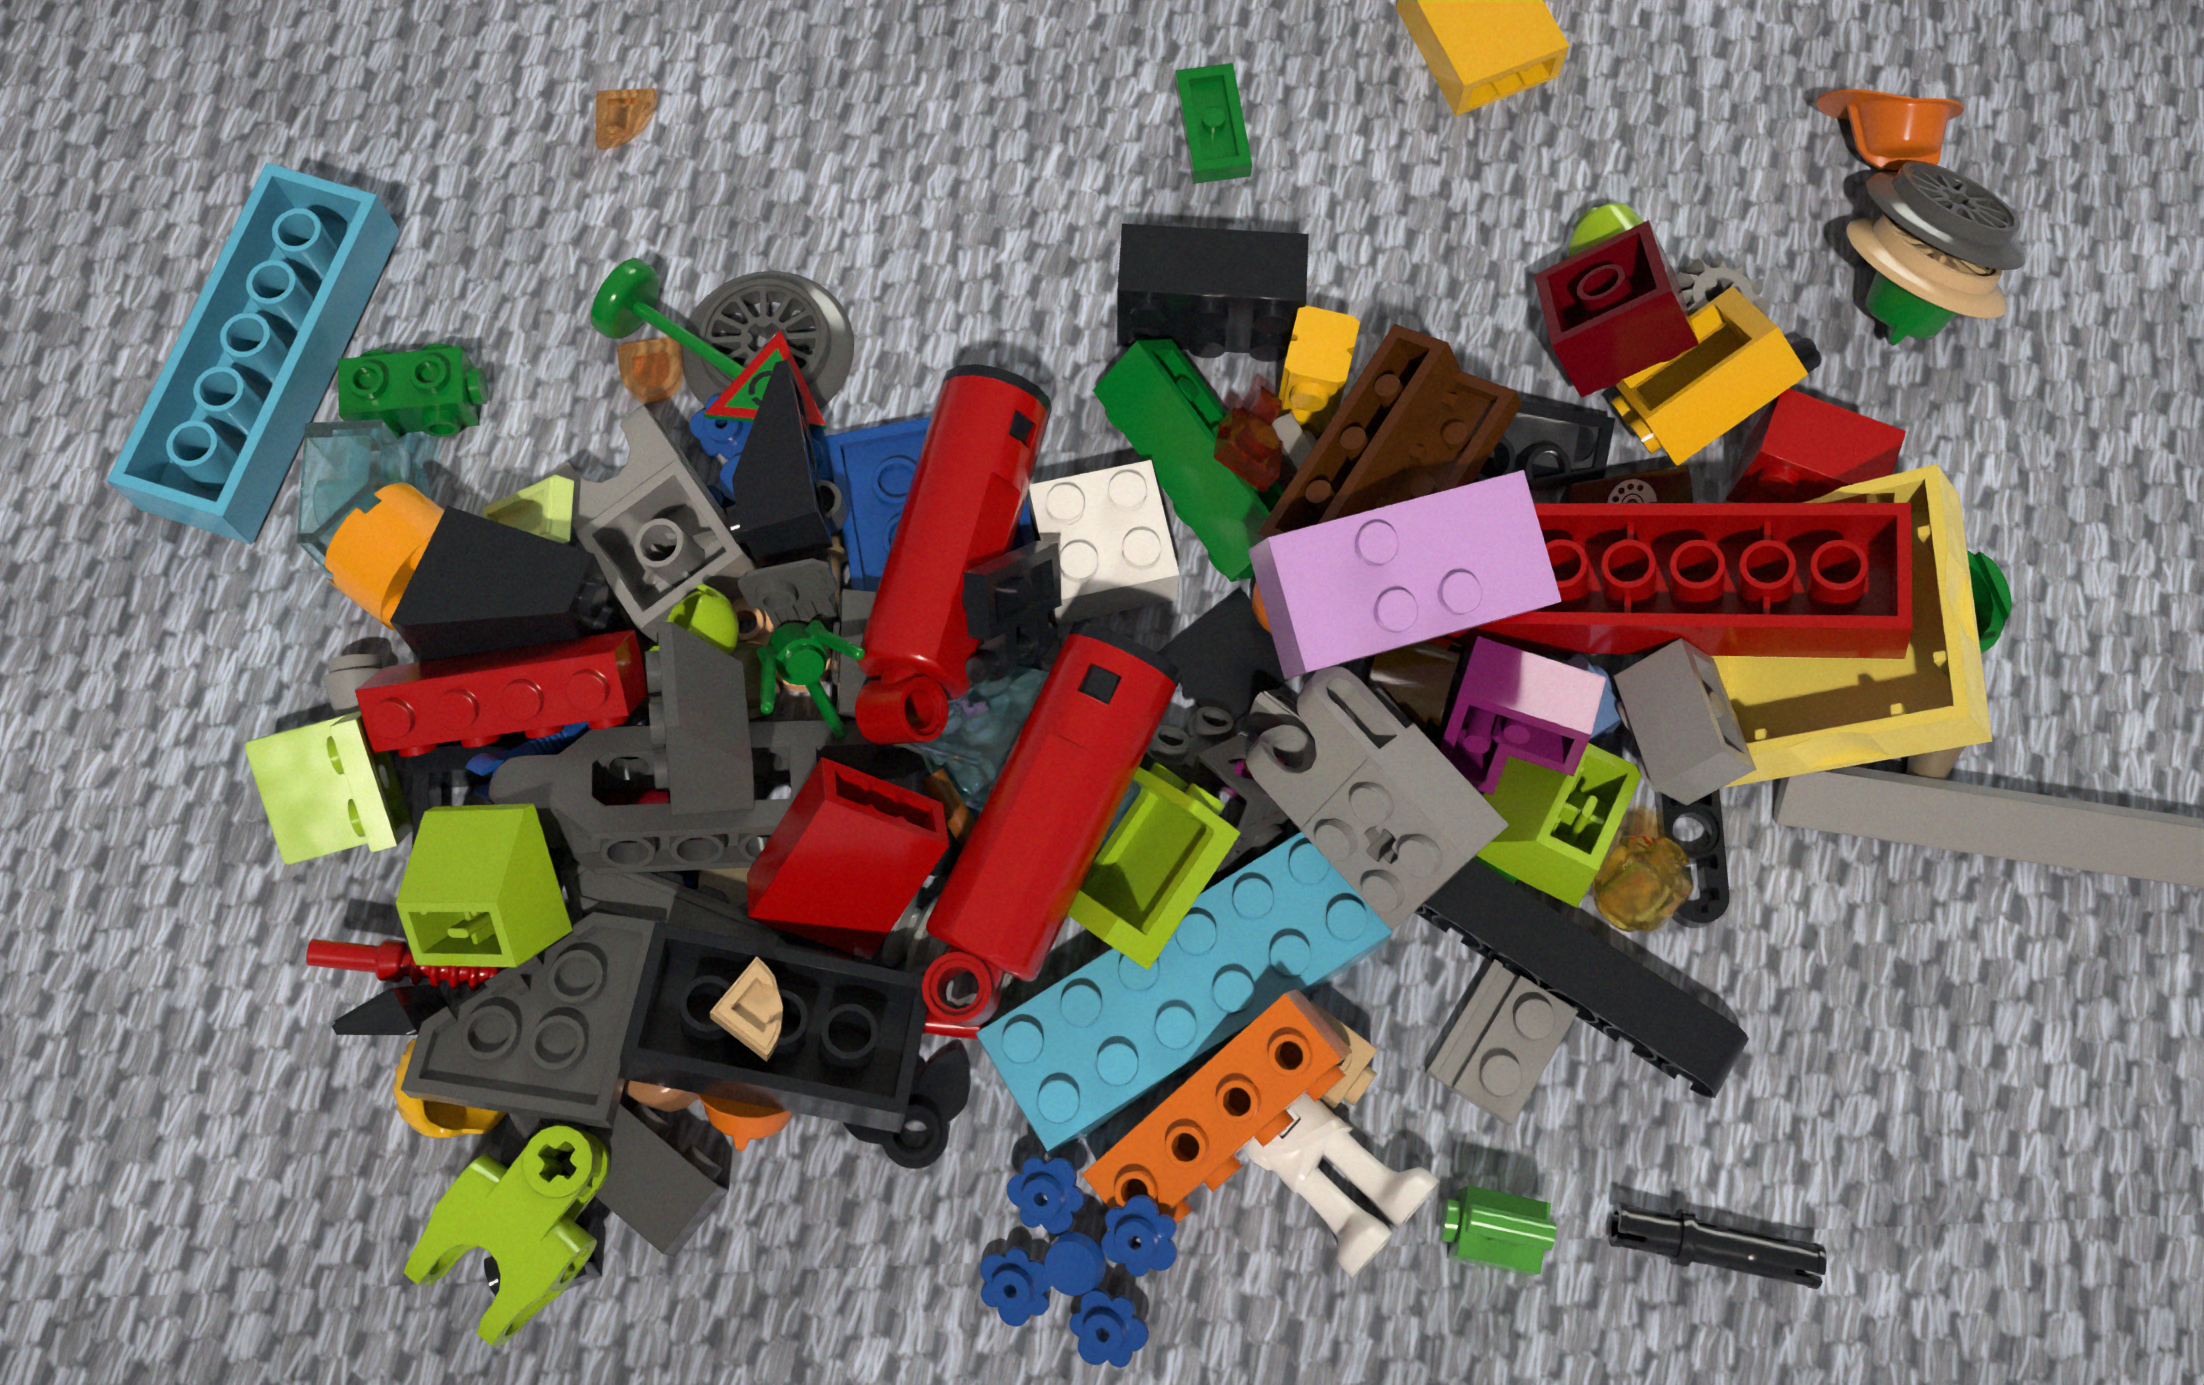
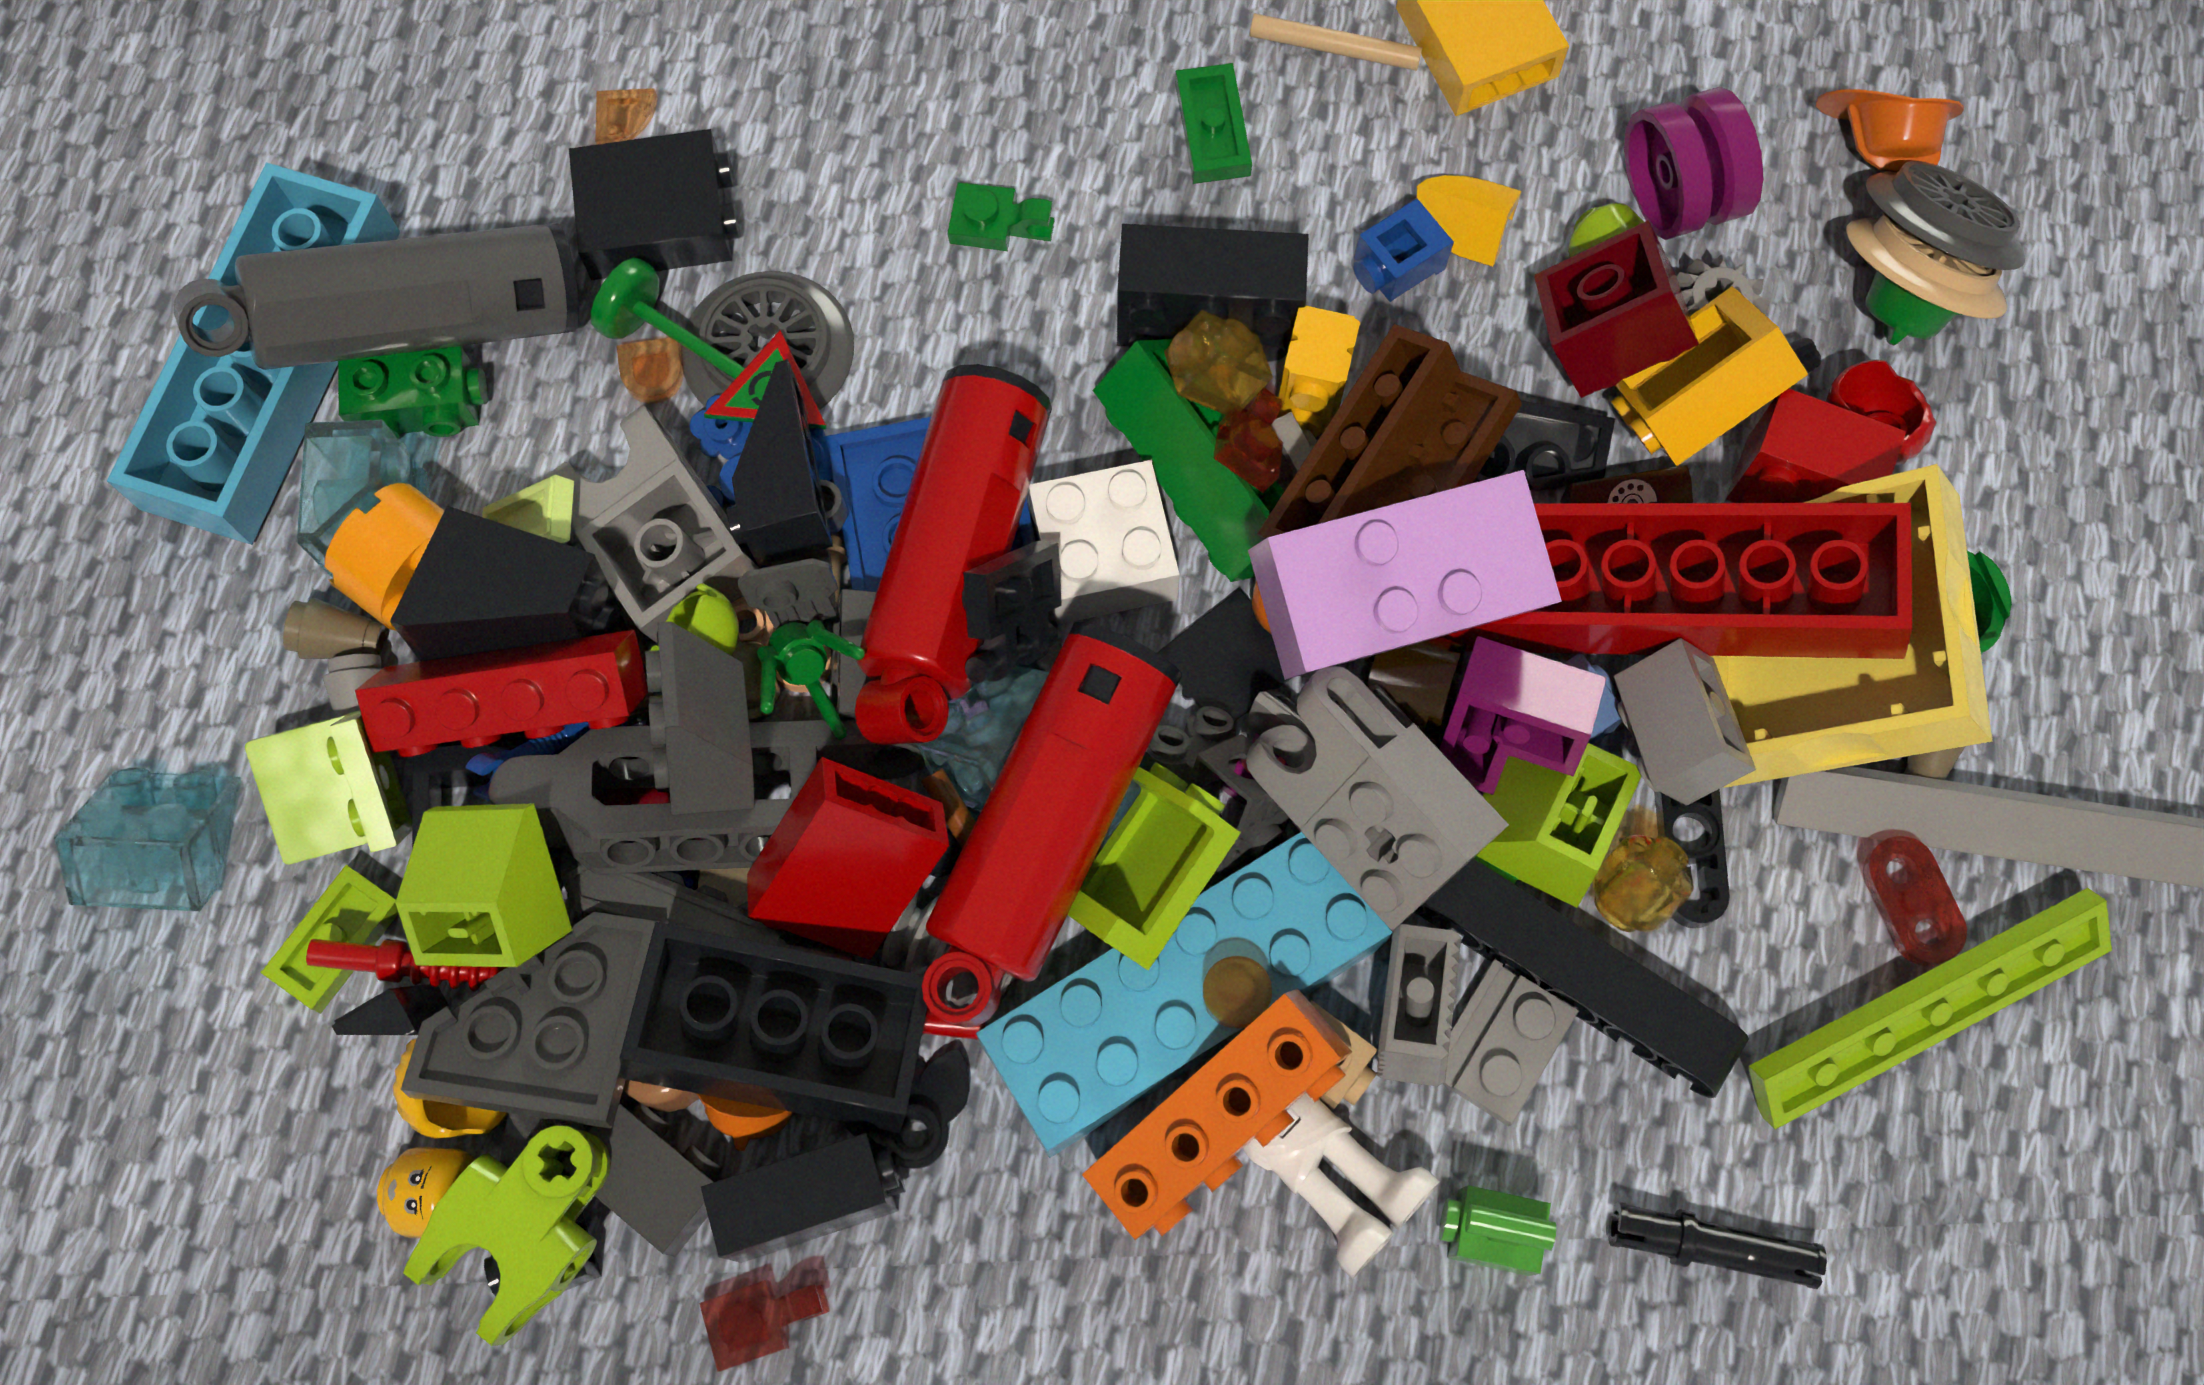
(150, 840): none -> clear light blue slope
(328, 631): none -> dark tan cone
(346, 912): none -> lime plate
(388, 297): none -> dark grey piece
(416, 1184): none -> yellow head
(653, 202): none -> black brick
(752, 1010): tan tile -> none
(752, 1322): none -> clear red plate
(802, 1198): none -> black brick
(990, 215): none -> green plate
(1077, 1262): blue plant -> none
(1218, 363): none -> clear yellow brick
(1236, 991): none -> clear orange tile
(1335, 42): none -> tan bar
(1404, 235): none -> blue brick
(1418, 1005): none -> light grey brick
(1471, 213): none -> yellow brick
(1694, 162): none -> magenta wheel
(1880, 394): none -> red hair
(1920, 899): none -> clear red plate
(1930, 1008): none -> lime plate

